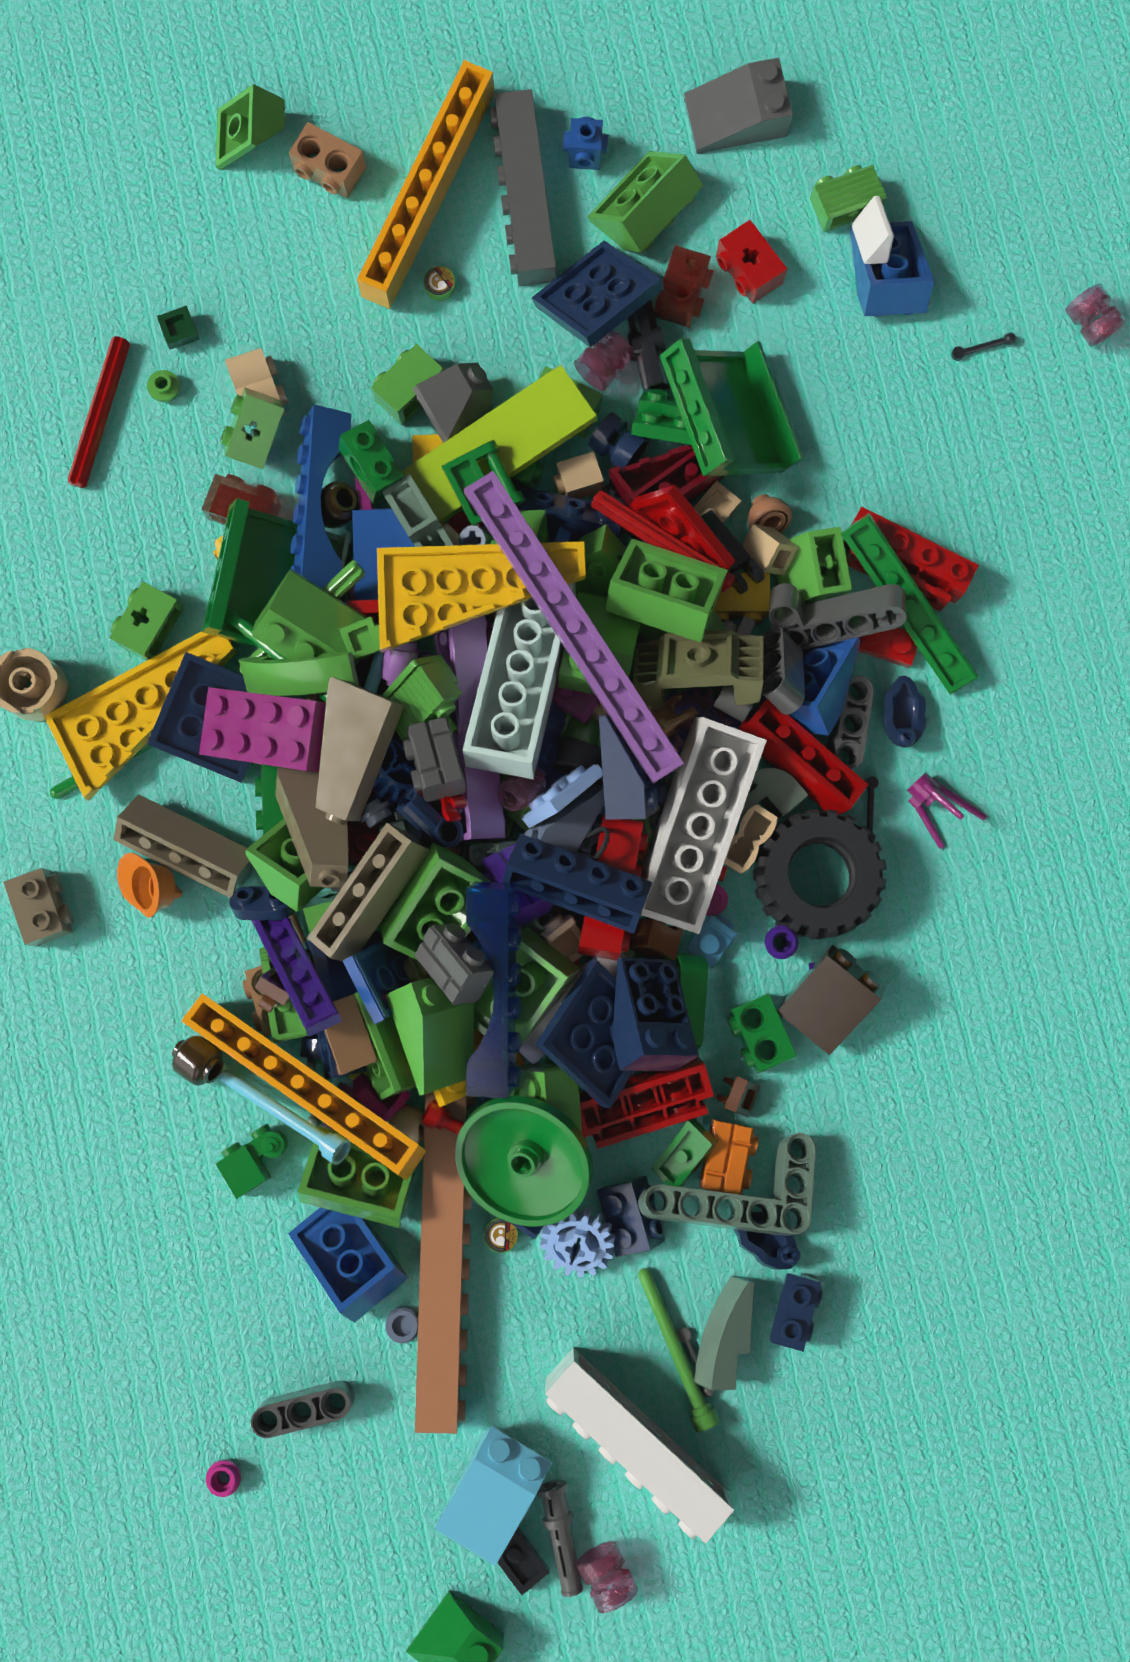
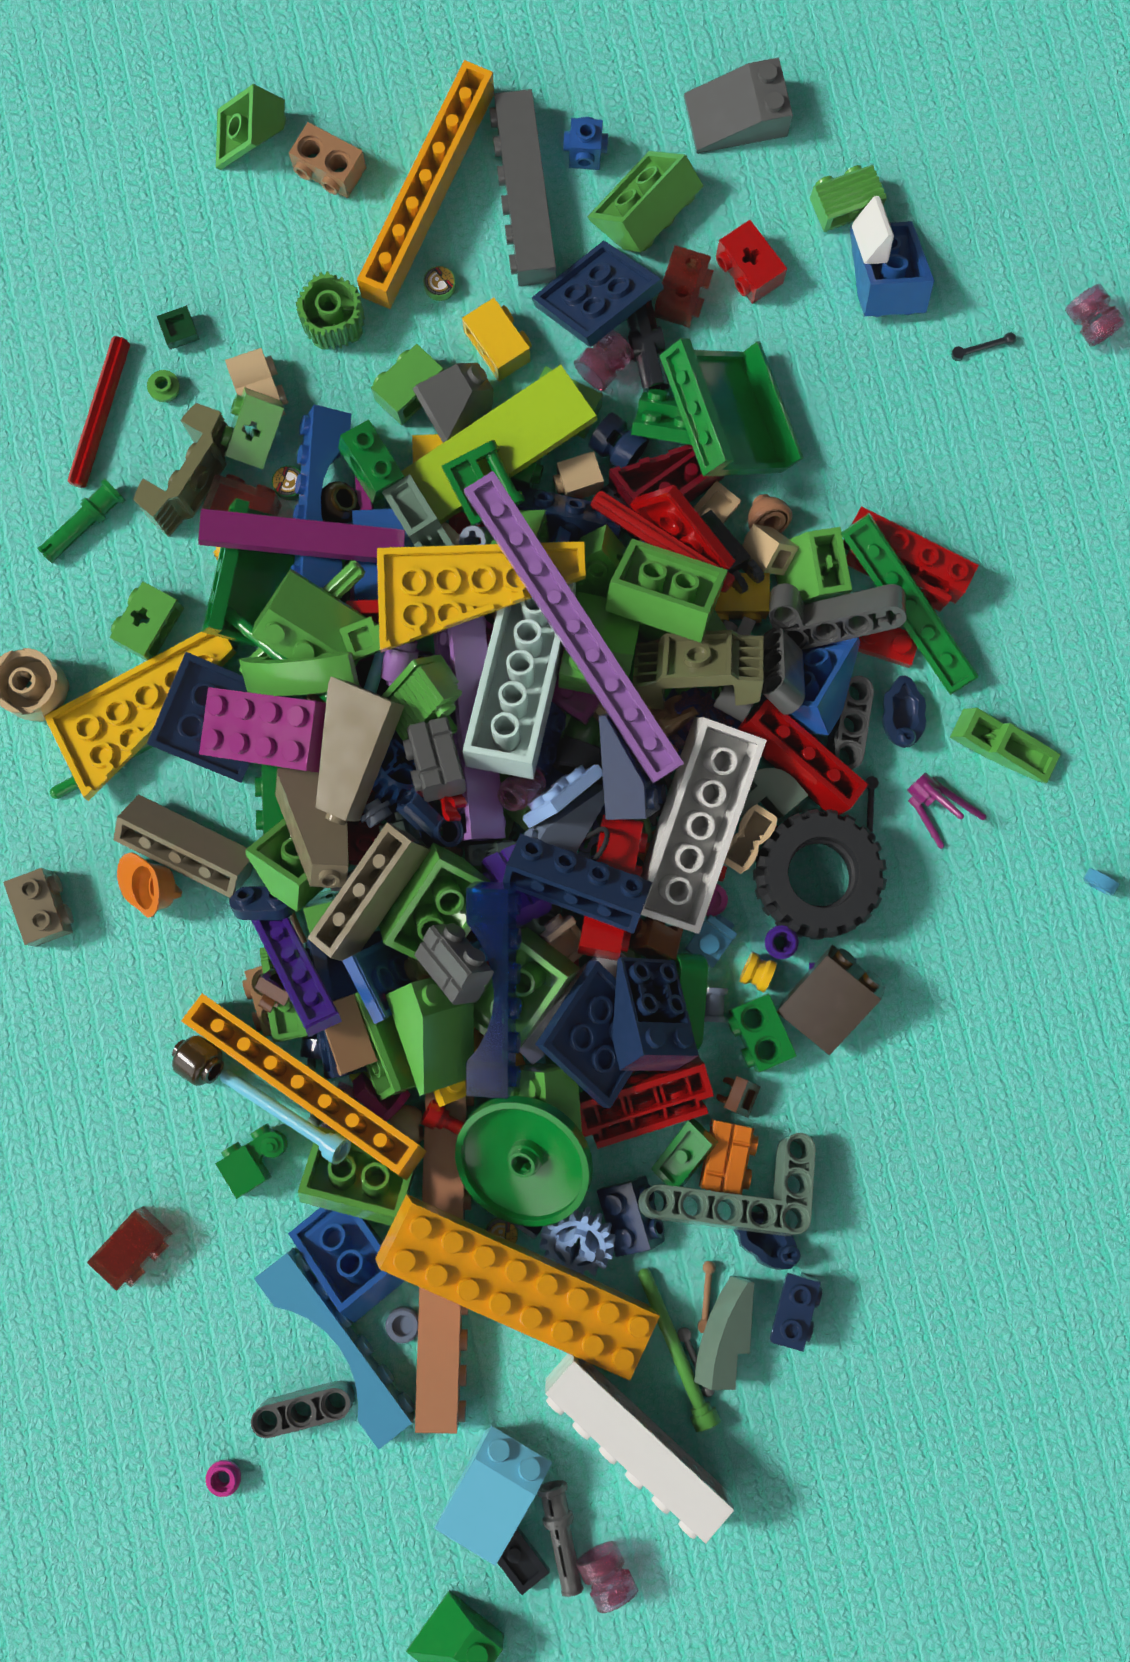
(92, 510): none -> green pin
(130, 1248): none -> clear red brick
(192, 482): none -> olive plate
(284, 482): none -> tile
(295, 535): none -> magenta tile
(331, 311): none -> bright green brick
(381, 1407): none -> dark azure arch
(497, 339): none -> yellow brick
(516, 1287): none -> light orange brick
(708, 1267): none -> medium nougat hinge
(715, 1005): none -> sand blue bush
(758, 972): none -> yellow wheel
(1005, 744): none -> bright green slope
(1101, 882): none -> dark azure tile

